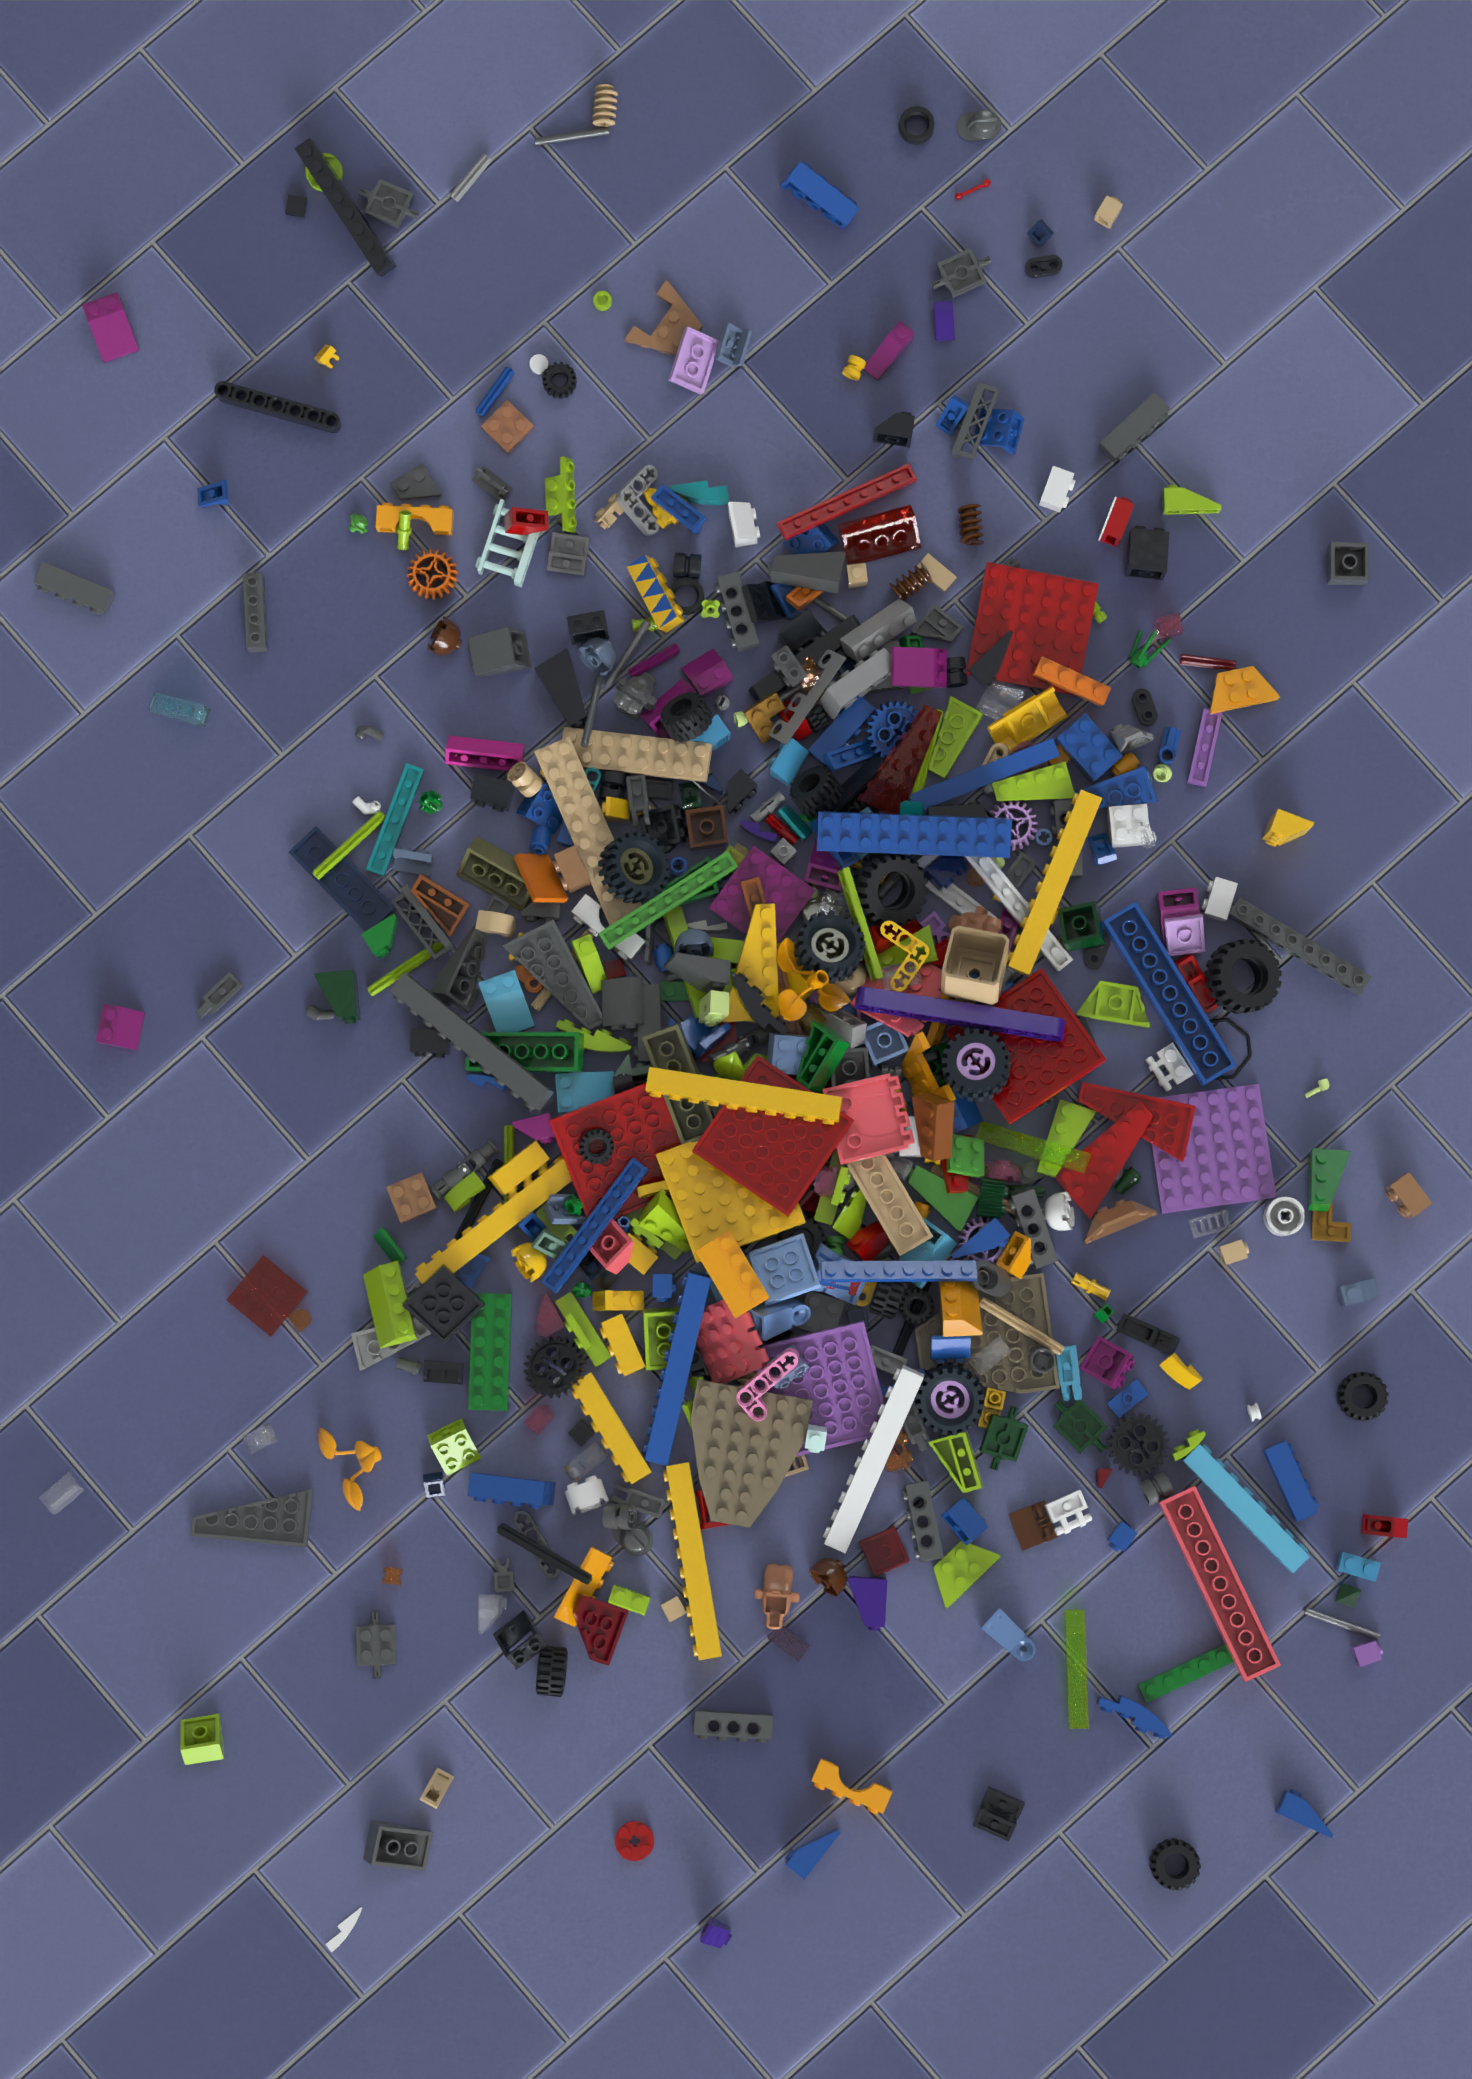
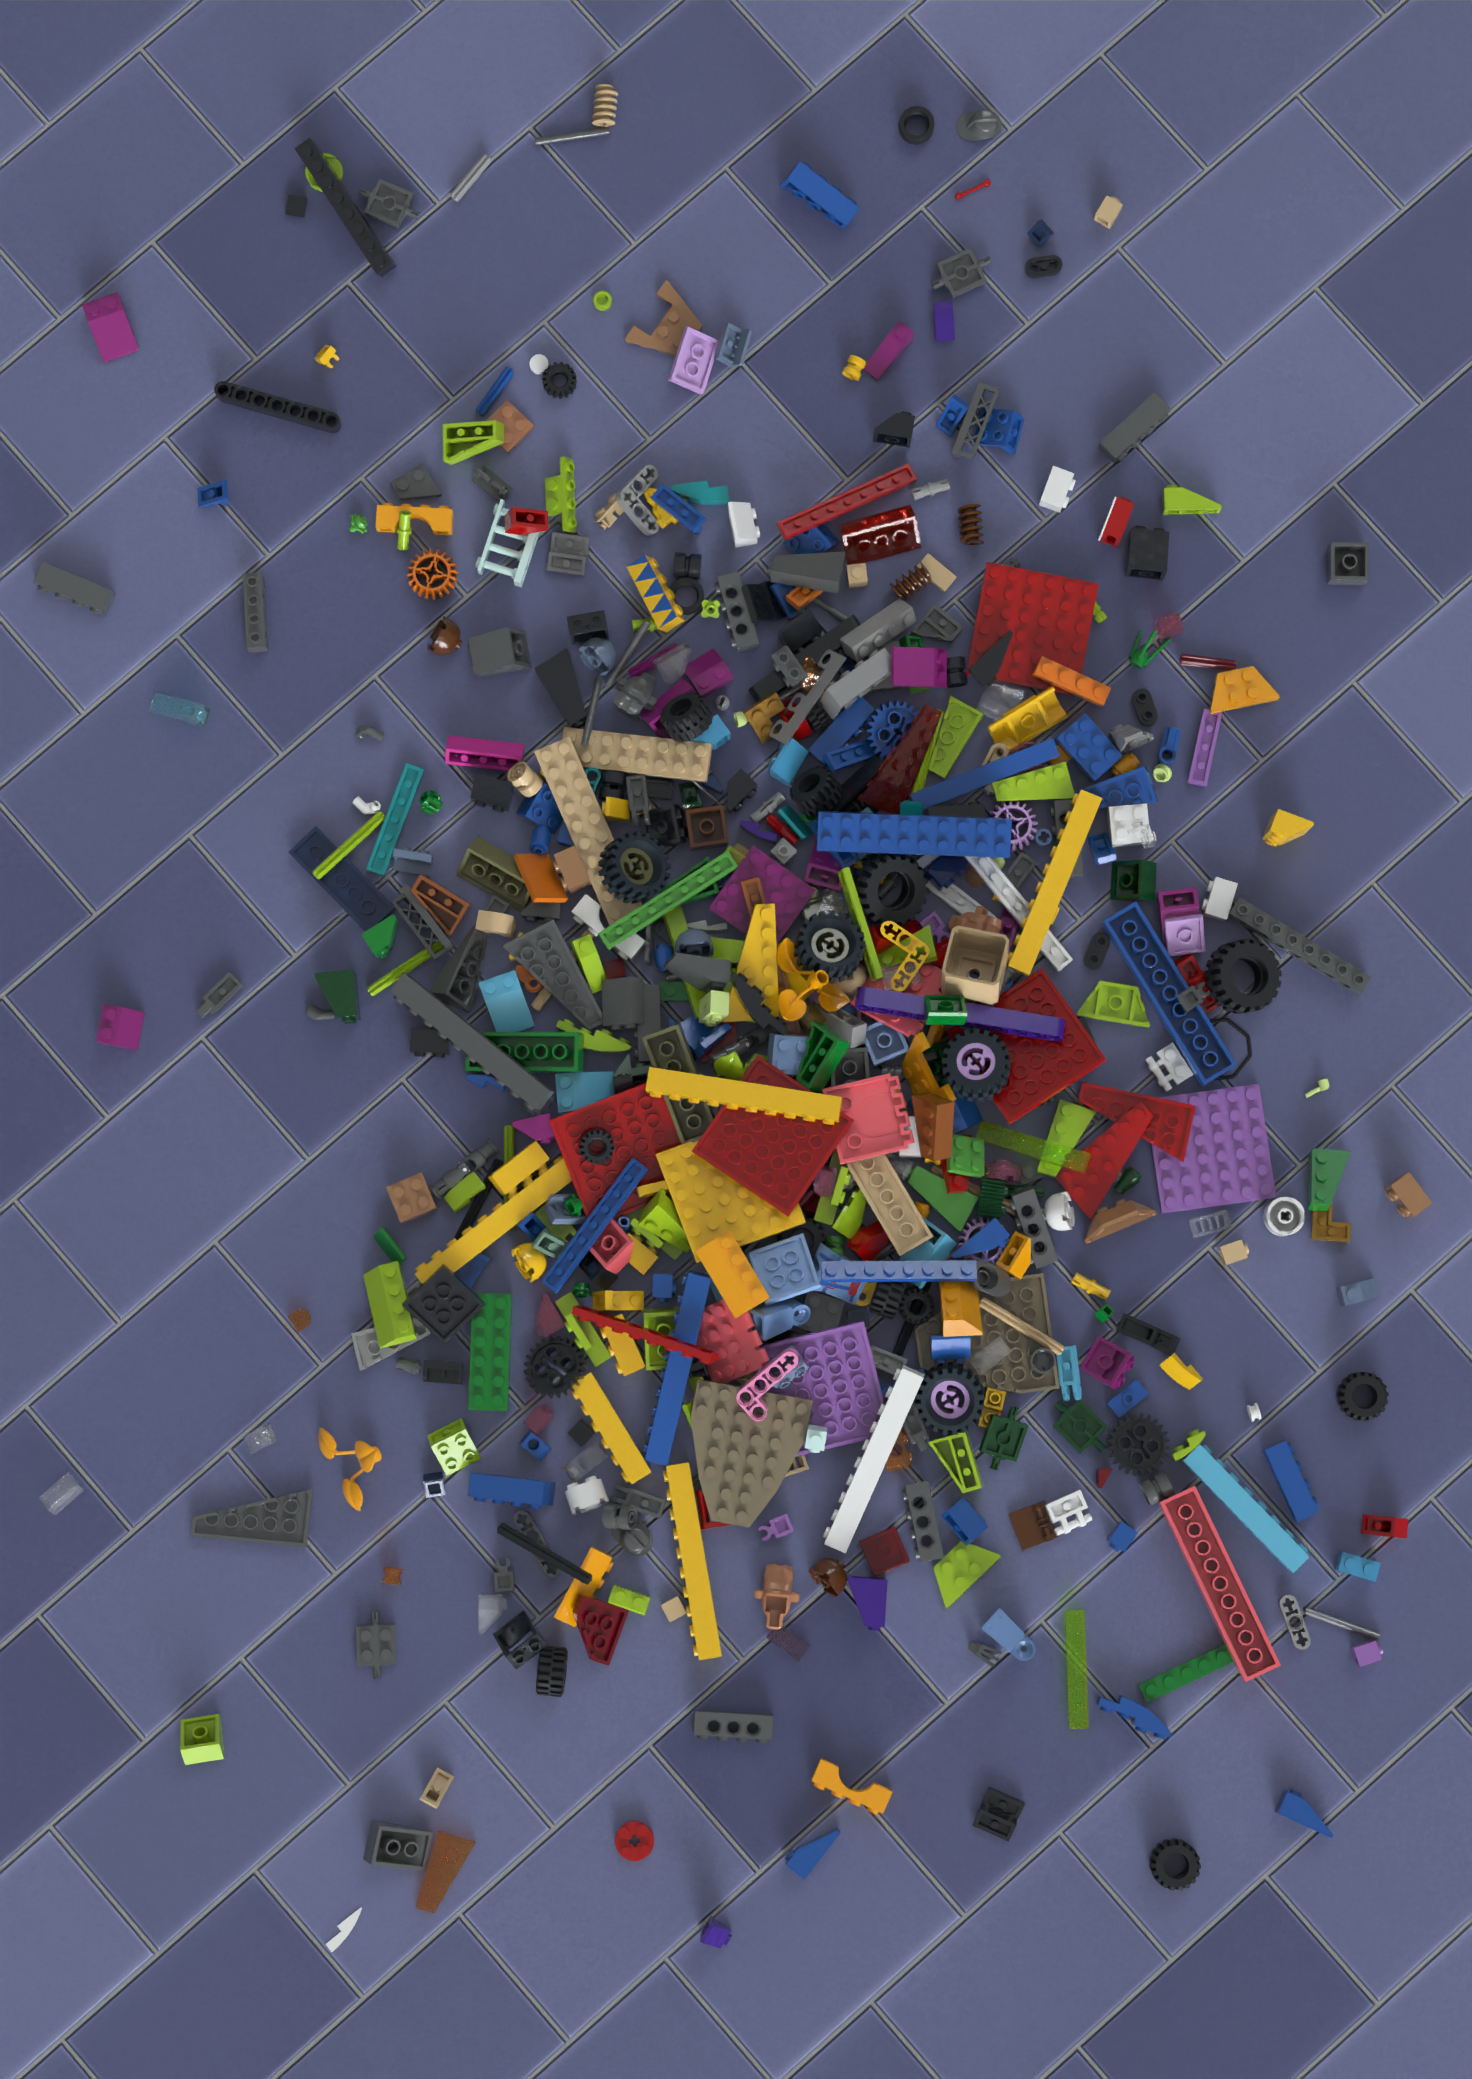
(267, 1295): clear red plate -> none
(444, 1864): none -> clear orange wing
(470, 439): none -> lime wedge
(535, 1445): none -> blue leg
(653, 1337): none -> red plate
(673, 663): none -> clear slope
(678, 861): blue cone -> none
(779, 1526): none -> medium lavender plate
(930, 489): none -> light grey pin
(945, 1010): none -> green slope
(978, 1649): none -> dark grey piece
(1081, 926): dark green brick -> none
(1133, 880): none -> dark green slope
(1192, 996): none -> dark grey plate
(1284, 1609): none -> light grey beam
(1347, 1595): dark green slope -> none

